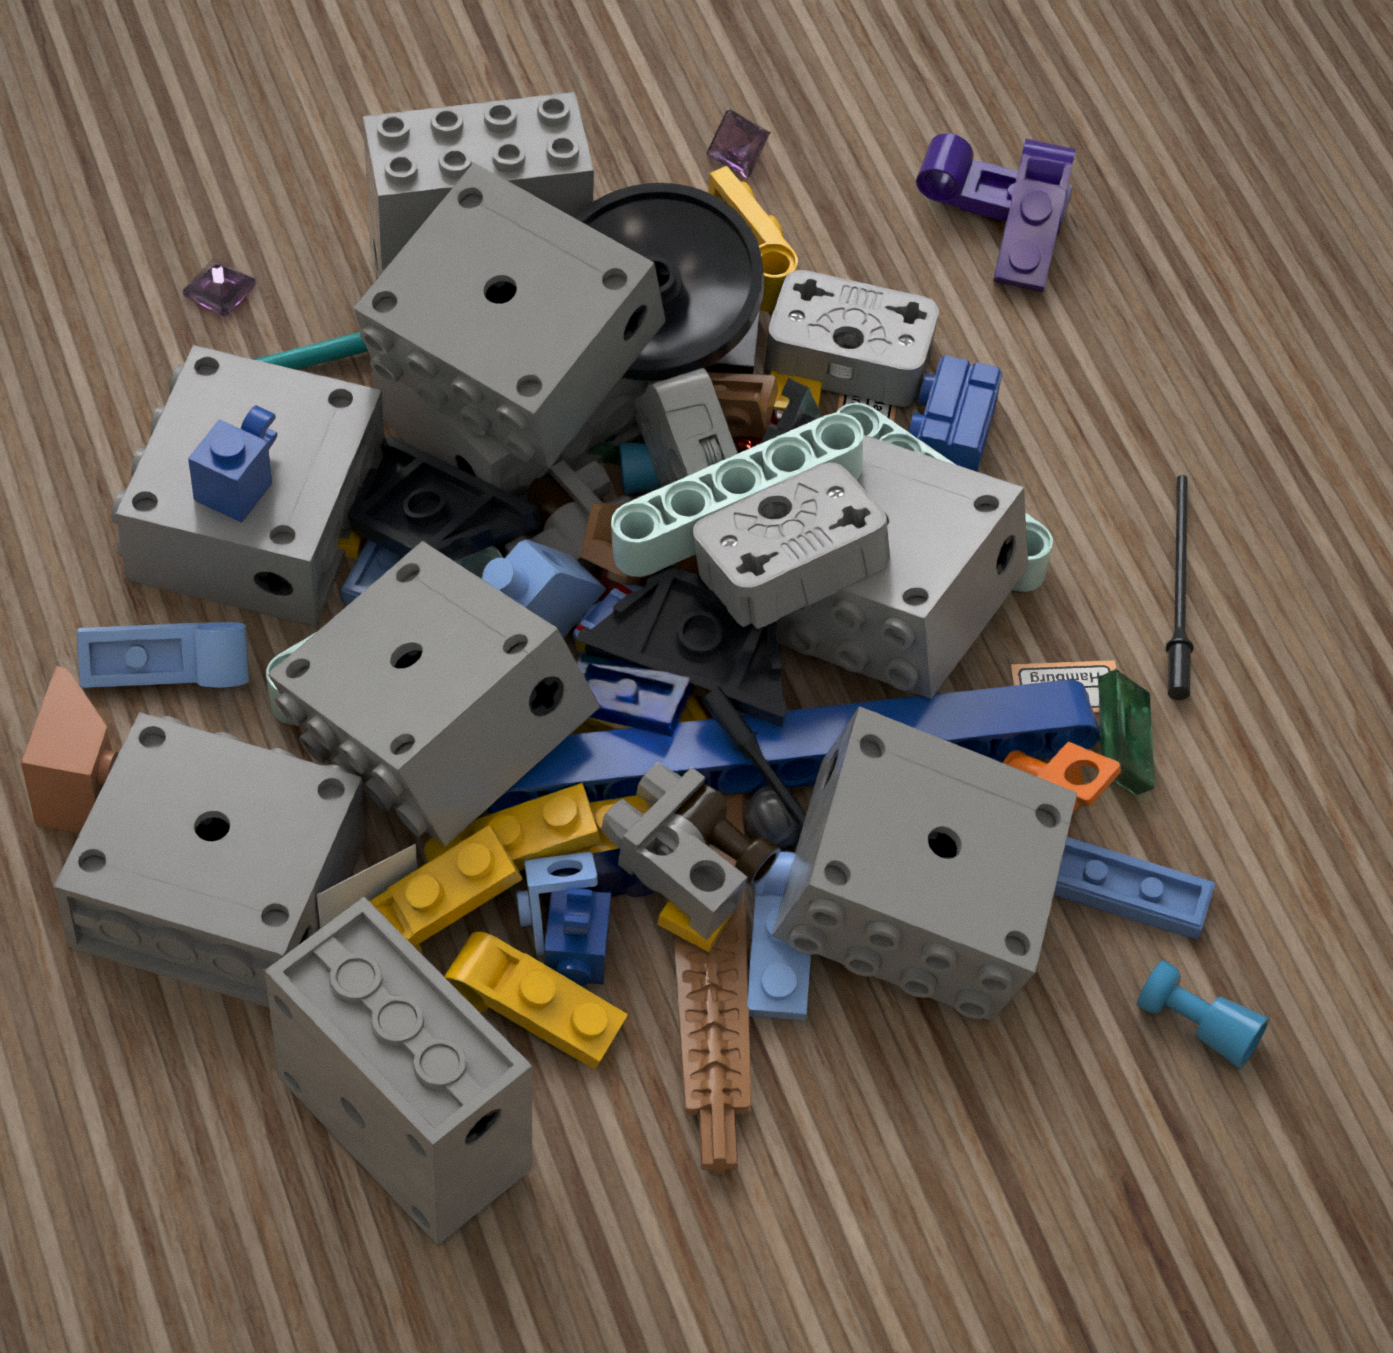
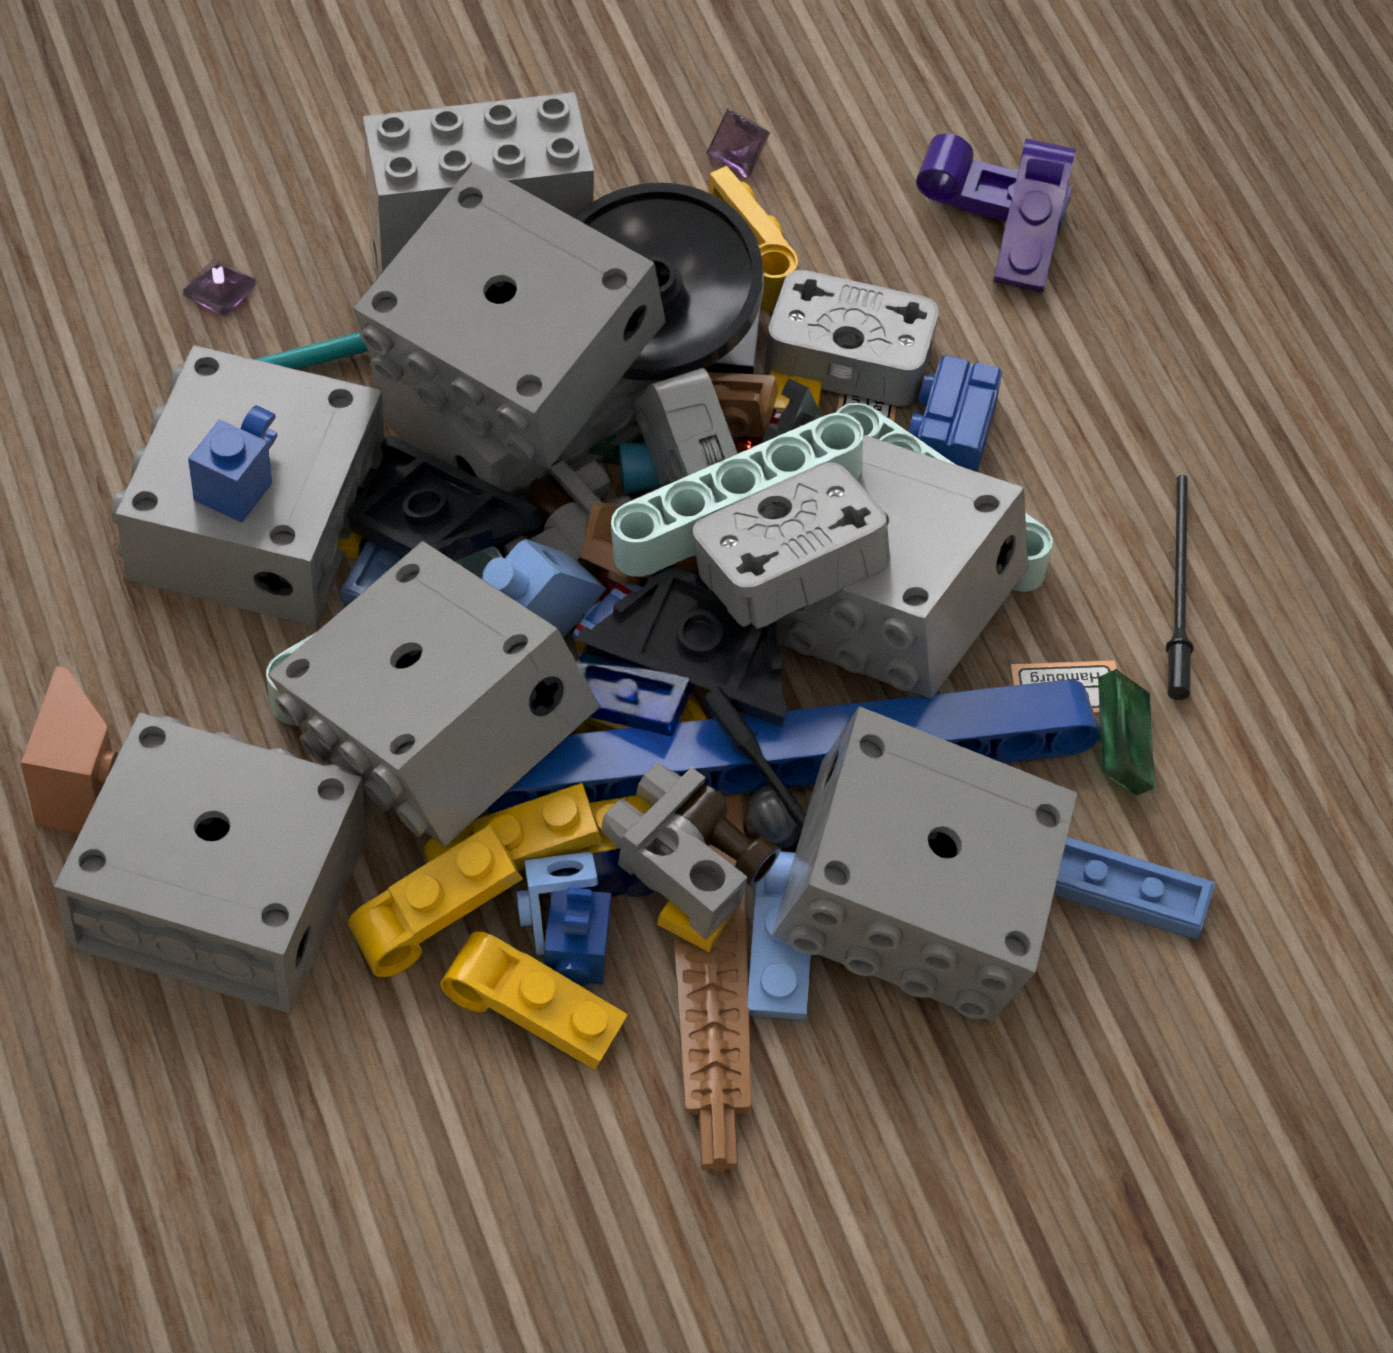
(163, 654): light blue plate -> none
(365, 884): white sticker -> none
(401, 1069): light grey gear -> none
(1066, 771): orange bracket -> none
(1223, 1025): dark azure piece -> none

